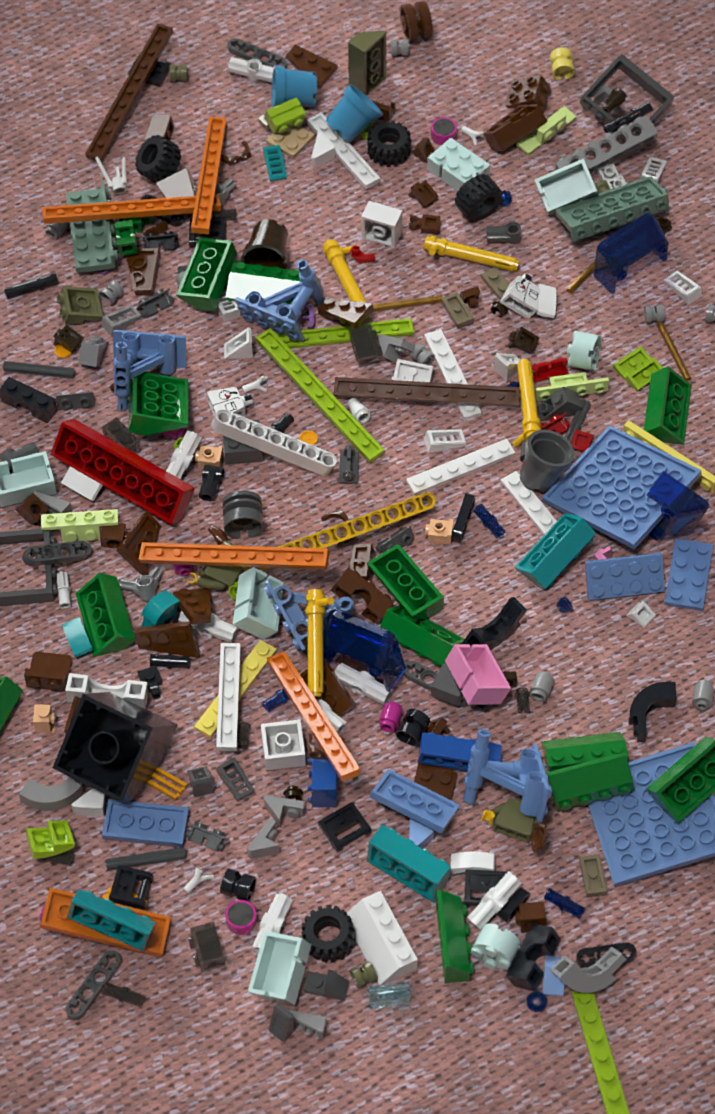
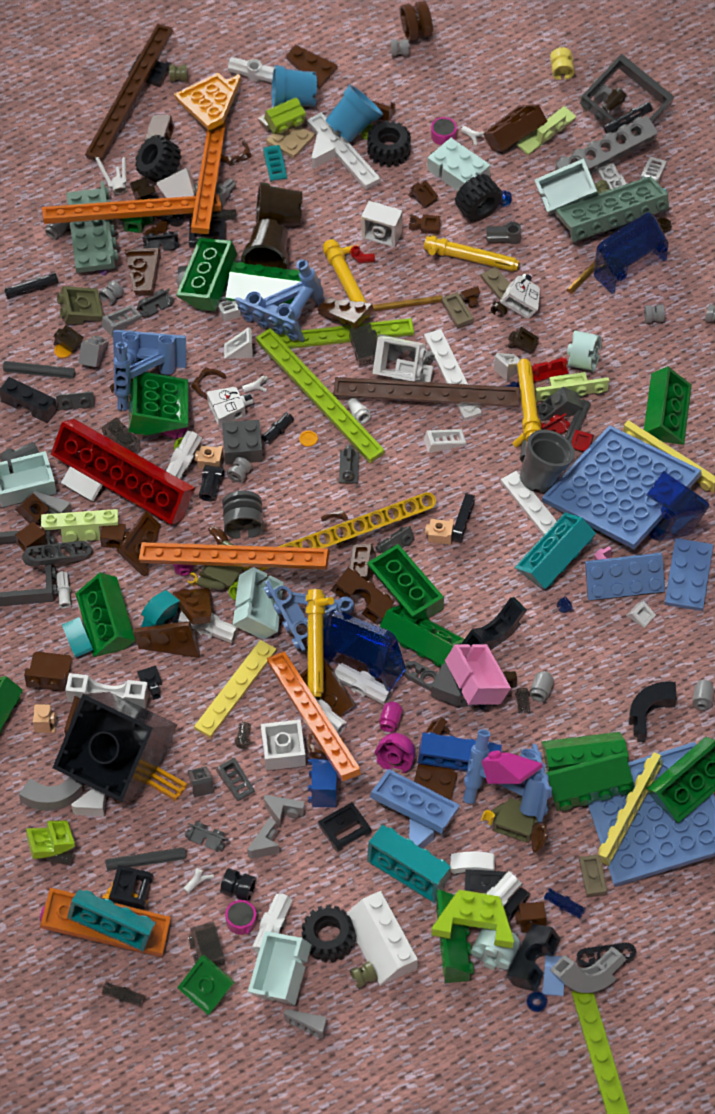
(31, 536): none -> reddish brown brick
(90, 983): dark grey beam -> none
(126, 238): green brick -> none
(141, 188): none -> dark brown bracket
(145, 585): light grey axle -> none
(145, 823): medium blue plate -> none
(170, 661): black pin -> none
(205, 372): none -> reddish brown cap
(206, 984): none -> green plate
(209, 99): none -> light orange wing
(228, 424): white beam -> none
(228, 697): white plate -> none
(239, 470): none -> light grey wheel
(258, 53): dark grey beam -> none
(279, 205): none -> dark brown piece
(280, 697): clear blue pin -> none
(281, 1023): dark grey slope -> none
(293, 791): dark brown plate -> none
(310, 316): medium lavender piece -> none
(327, 985): dark grey slope -> none
(367, 60): olive slope -> none
(382, 354): none -> white window
(389, 995): clear light blue plate -> none
(393, 749): none -> dark pink cylinder
(412, 727): black wheel -> none
(423, 149): reddish brown tile -> none
(460, 467): white plate -> none
(475, 911): none -> lime wing
(489, 521): clear blue pin -> none
(508, 768): none -> dark pink slope
(529, 90): reddish brown bracket -> none
(547, 301): white slope -> none
(633, 803): none -> light yellow plate
(637, 368): lime slope -> none
(676, 356): pearl gold bar -> none
(690, 295): white slope -> none

